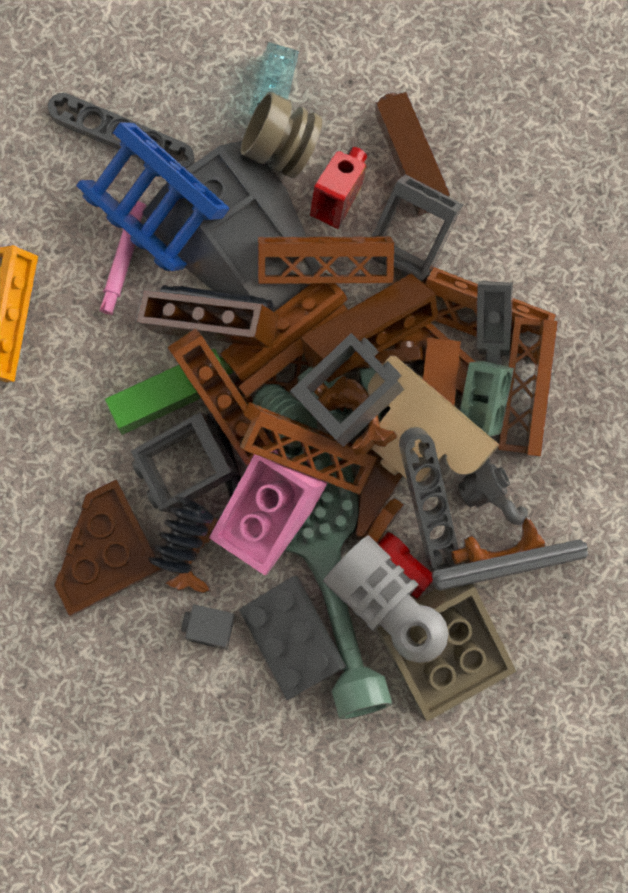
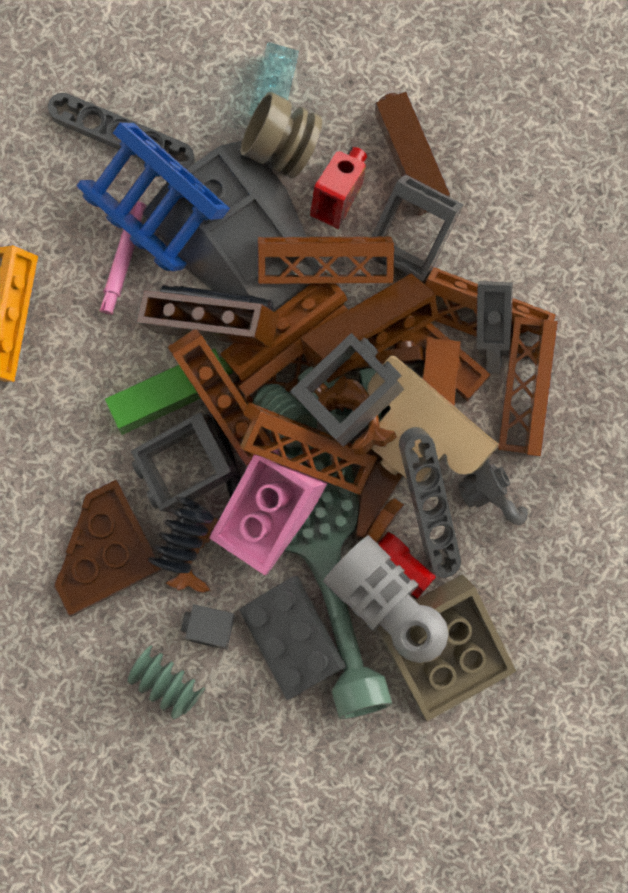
(164, 684): none -> sand green piece
(473, 553): dark orange animal -> none
(487, 395): sand green brick -> none
(509, 564): dark grey axle -> none

